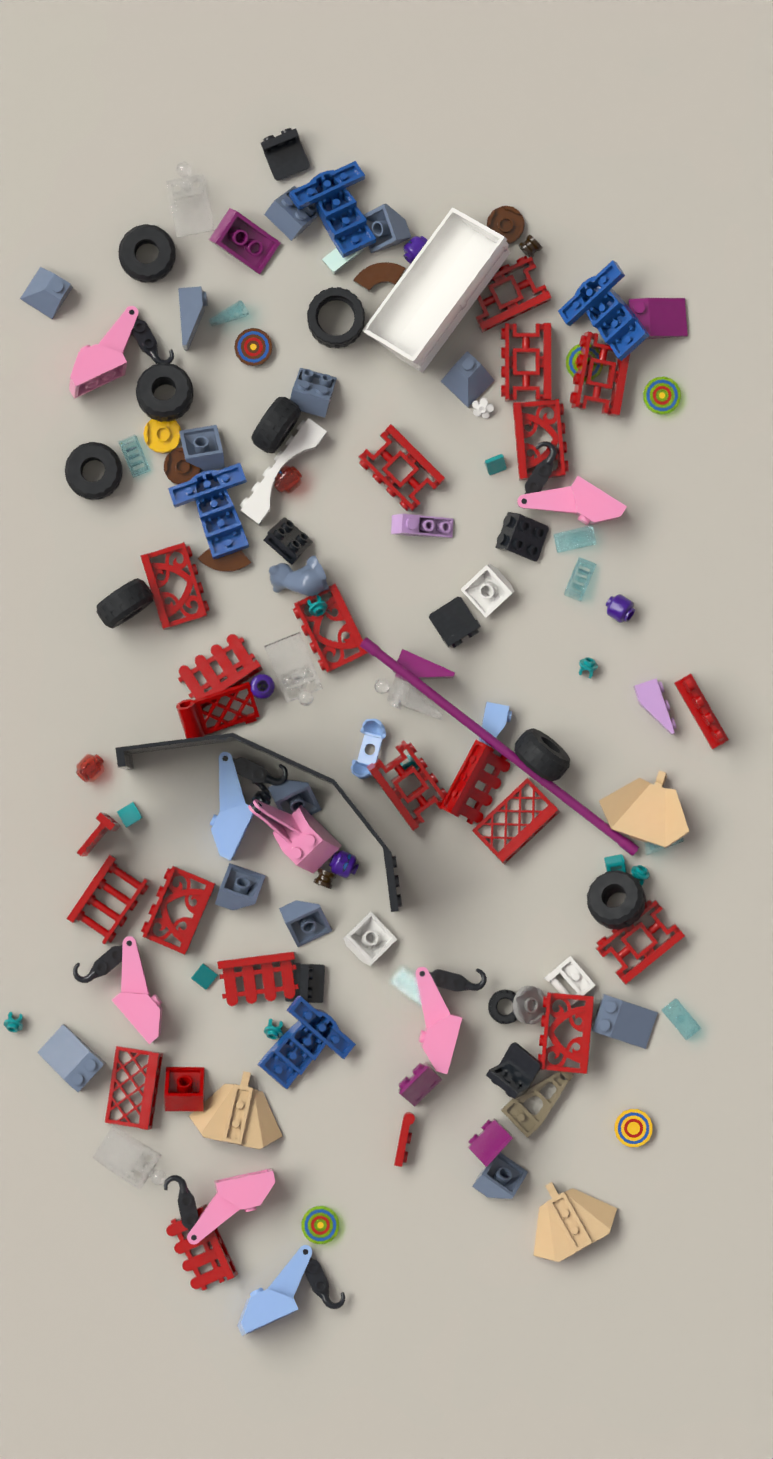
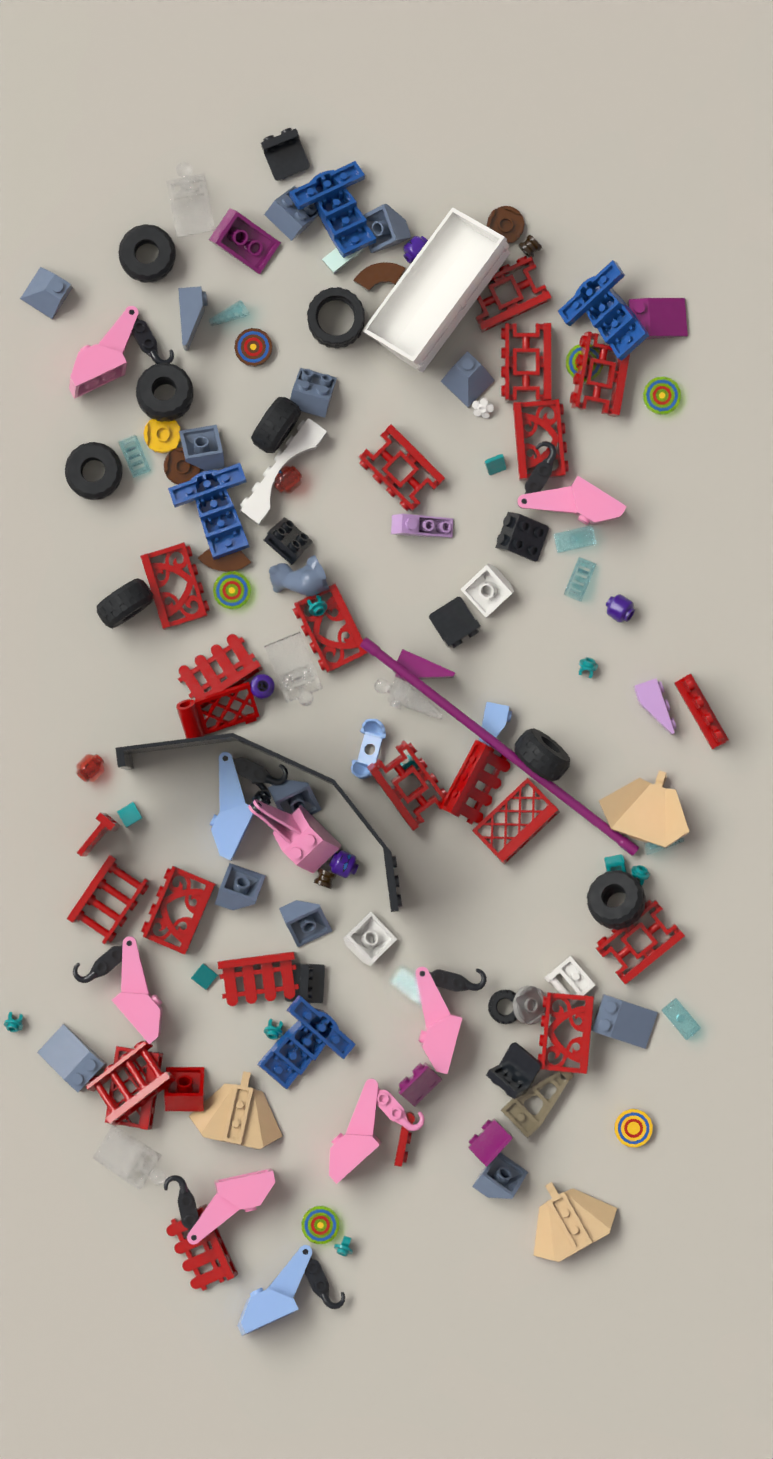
(147, 1090): none -> red fence
(231, 590): none -> tile
(344, 1249): none -> teal plate
(360, 1139): none -> bright pink slope

